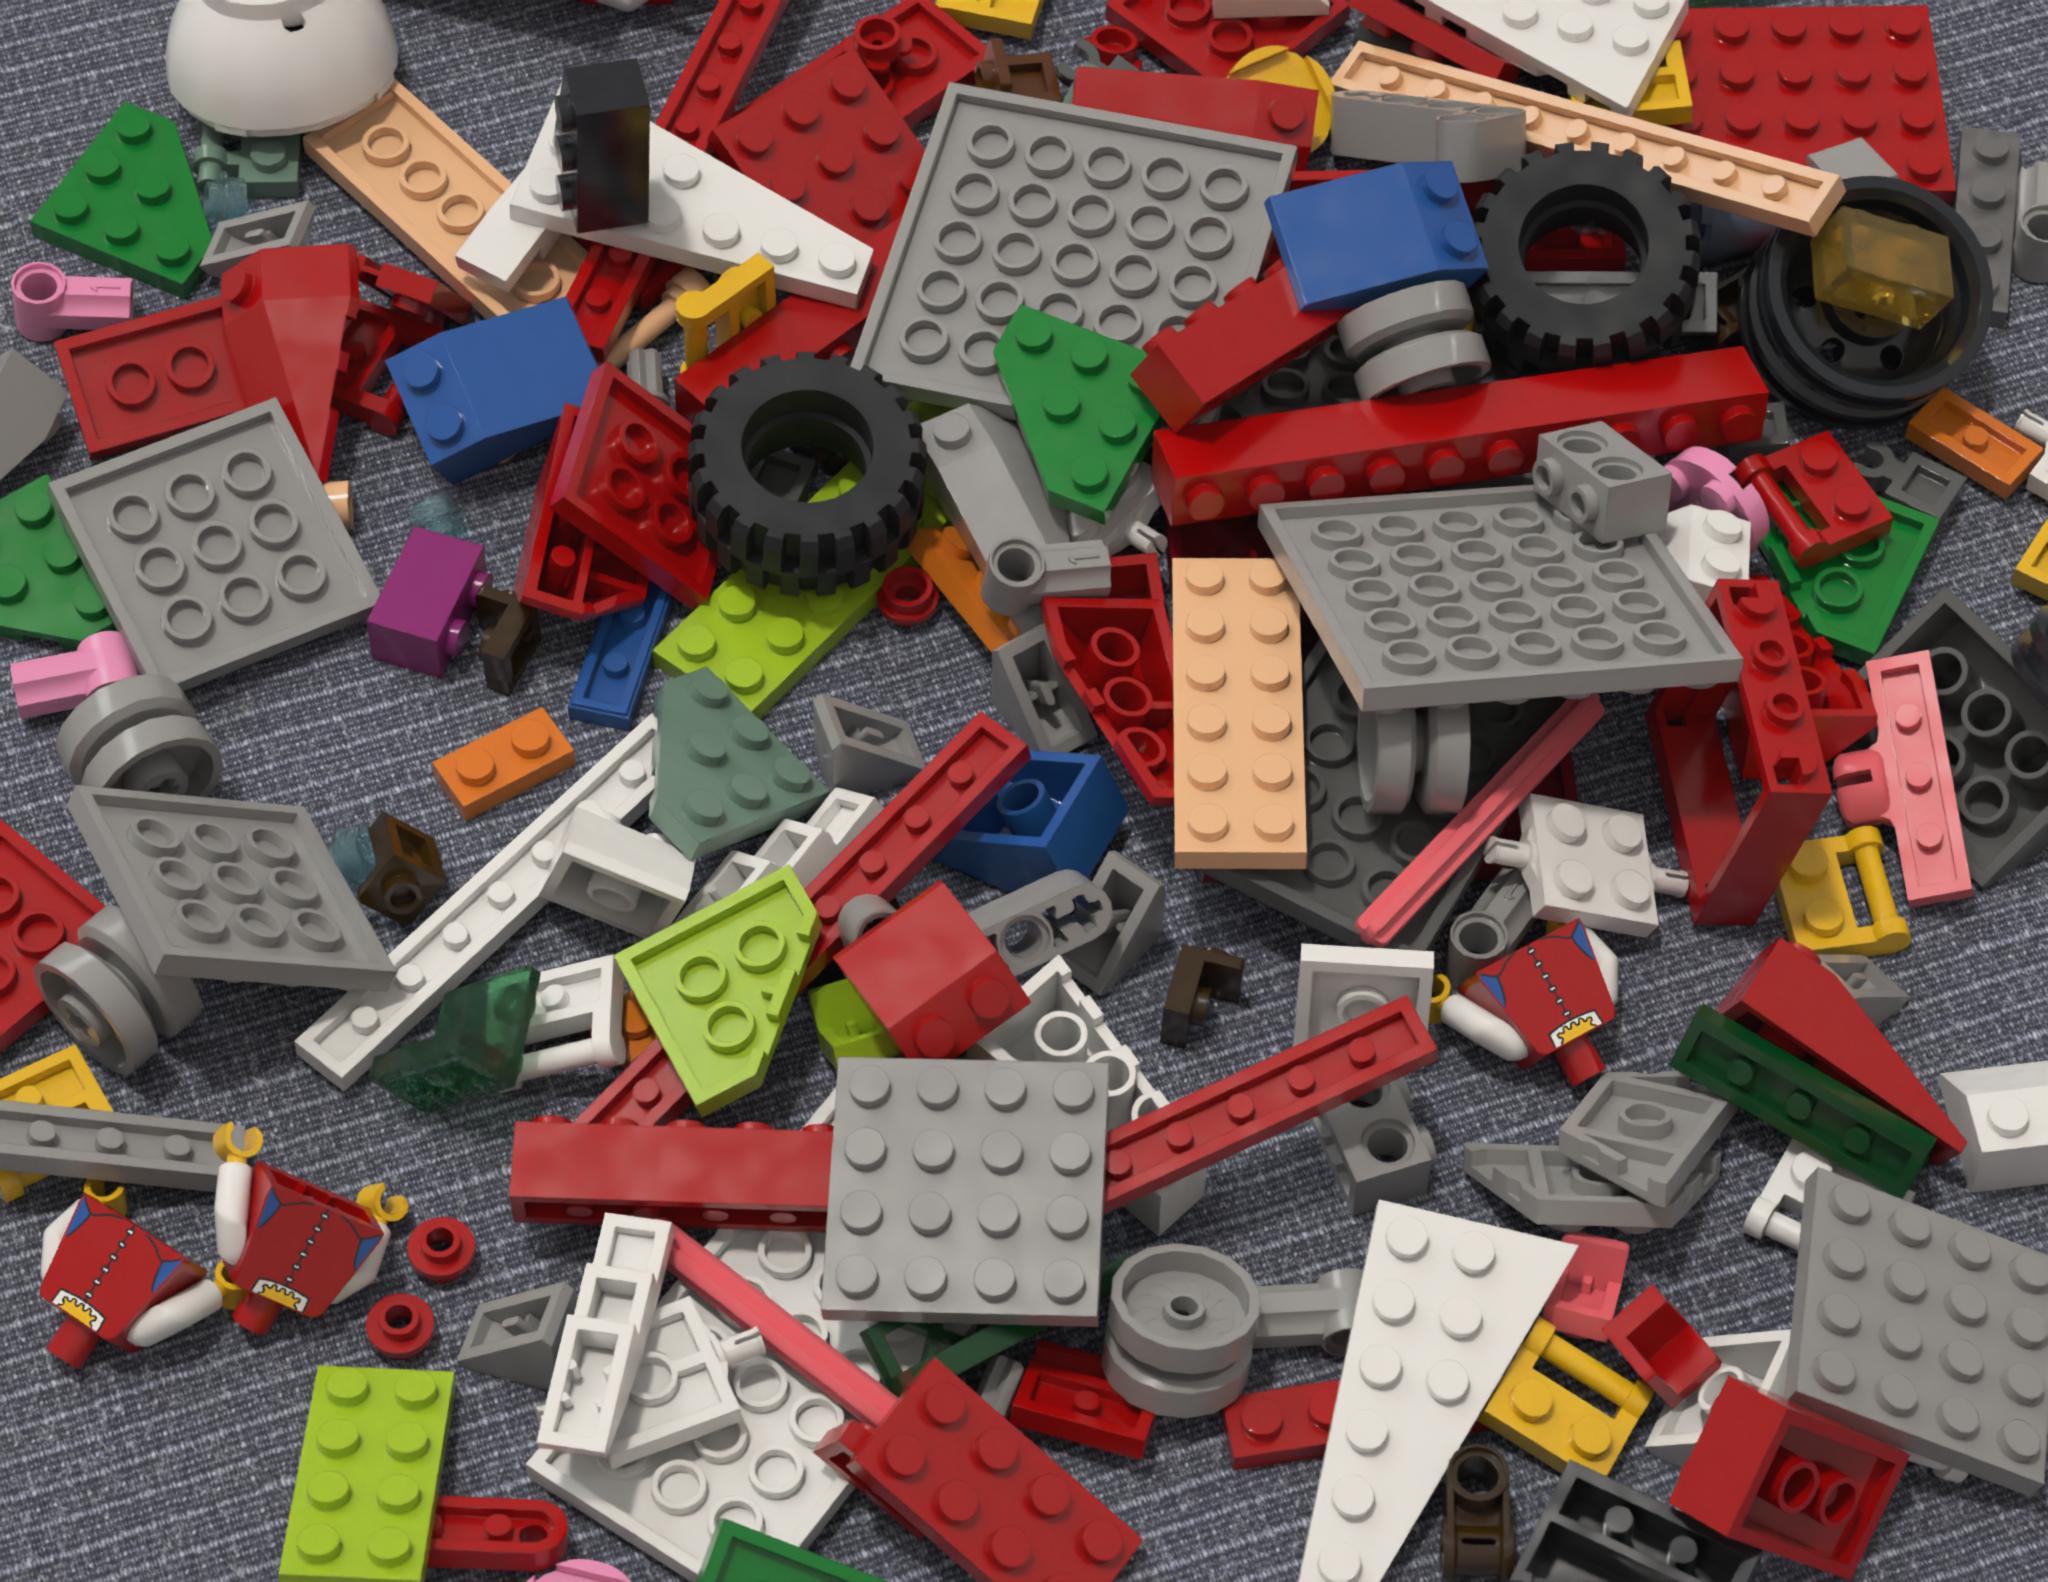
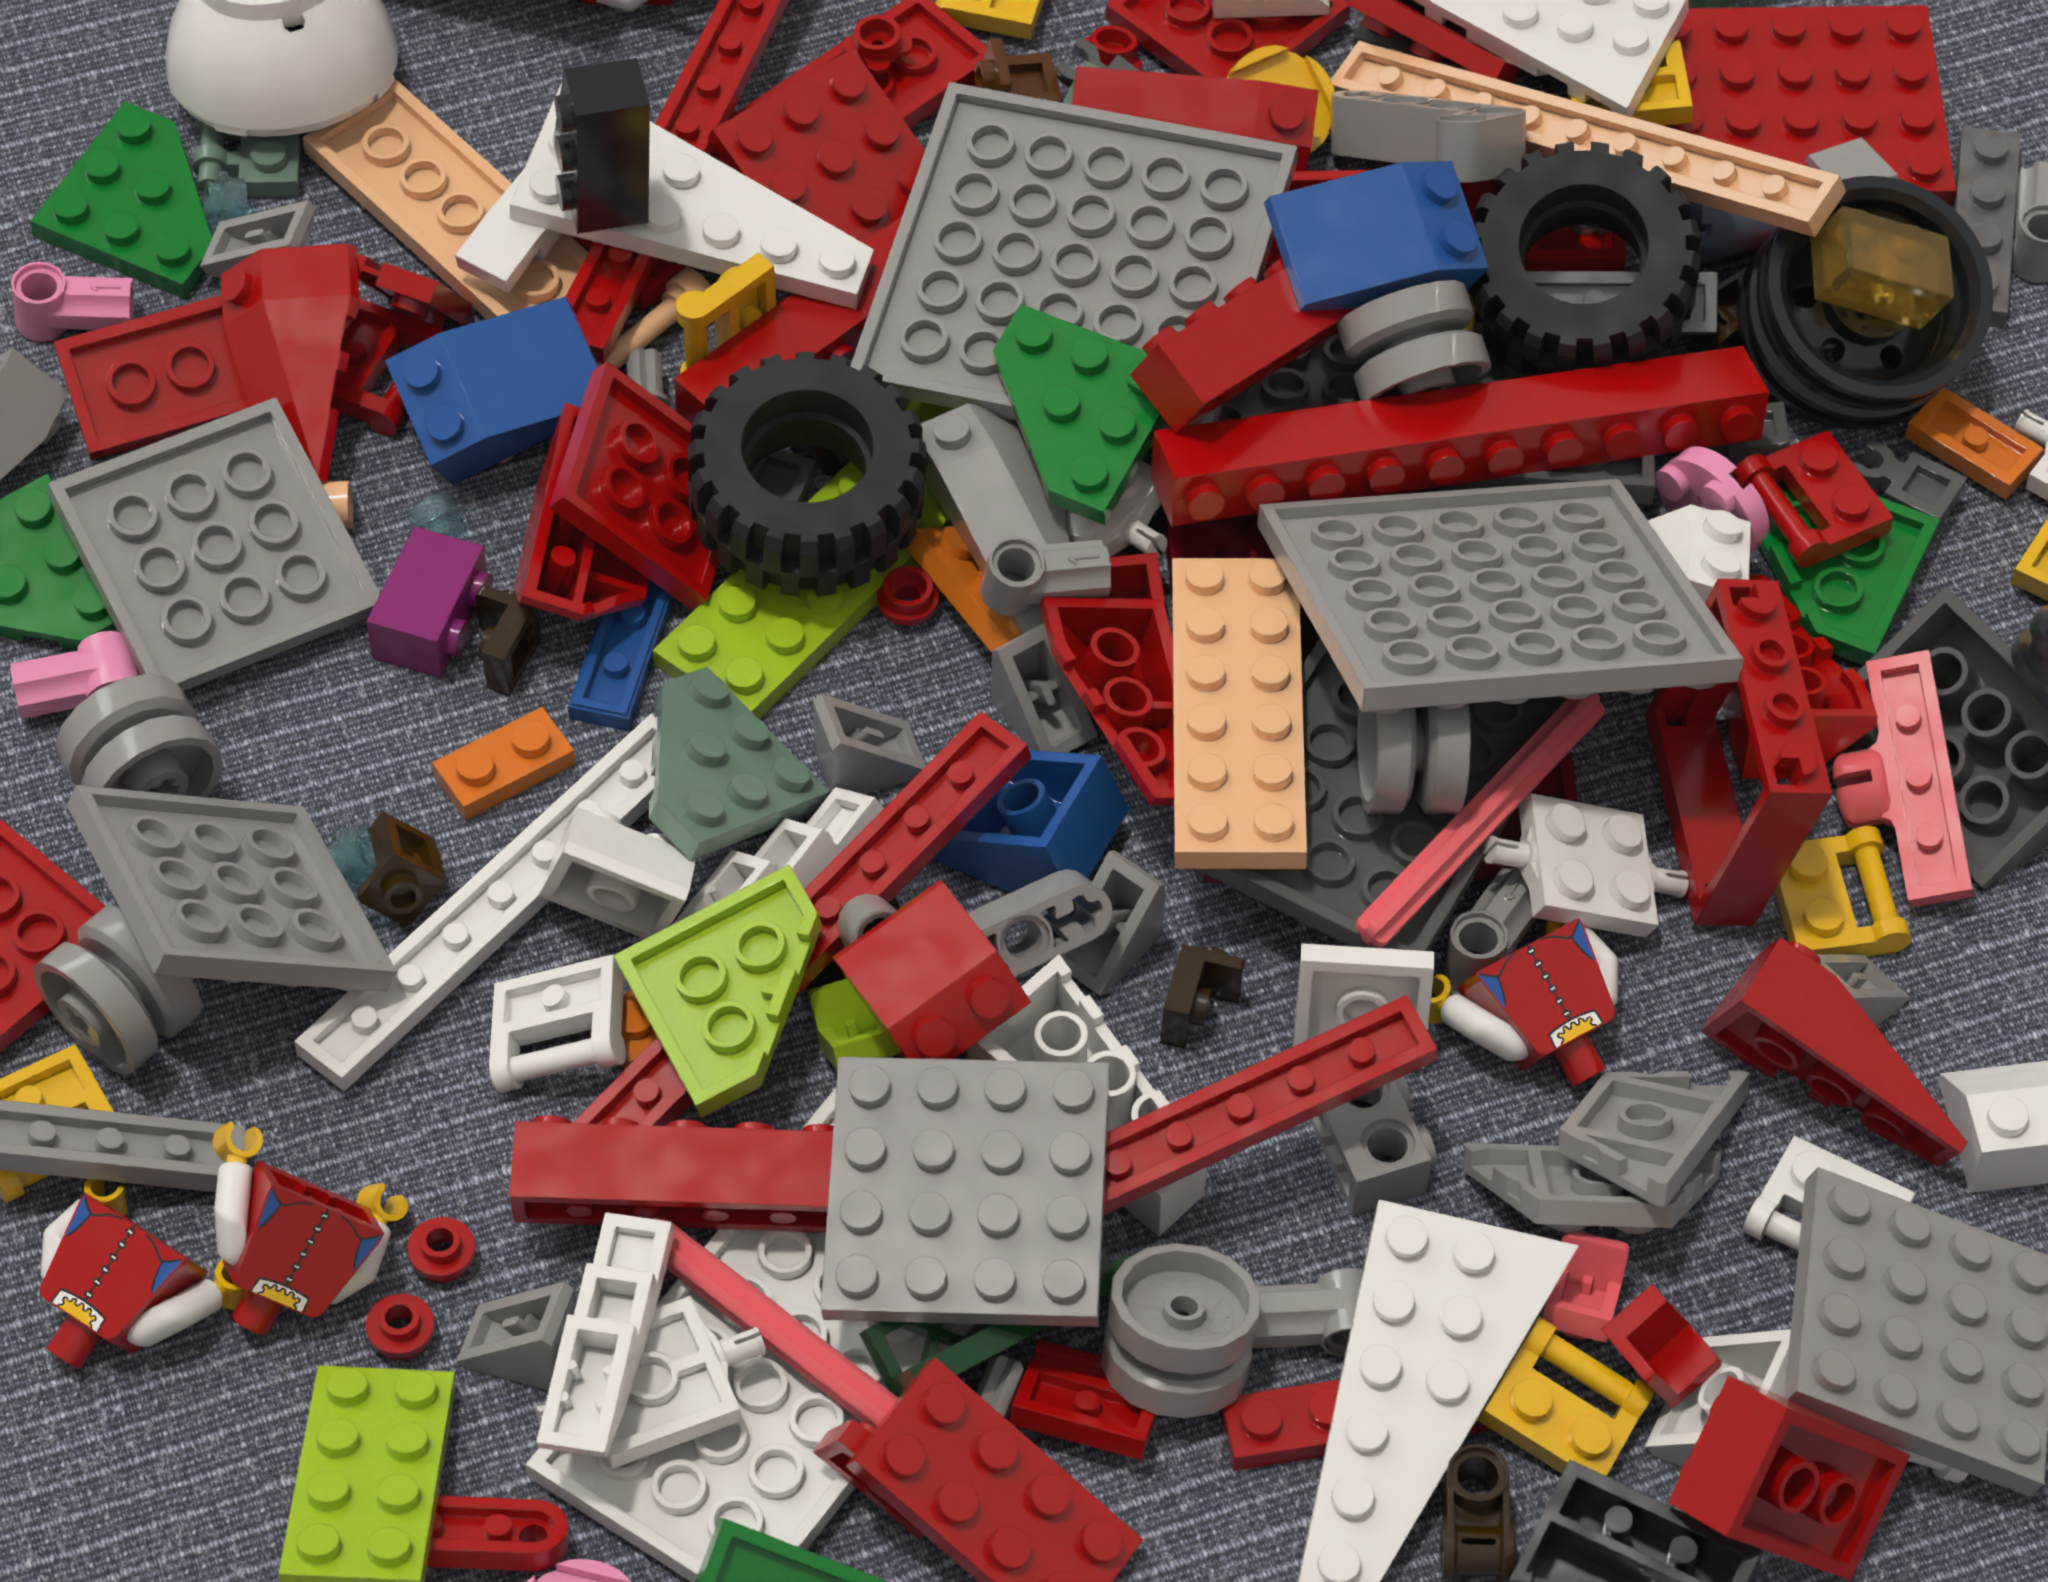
(473, 1047): clear green bracket -> none
(1602, 482): light grey brick -> none
(1802, 1102): dark green fence -> none

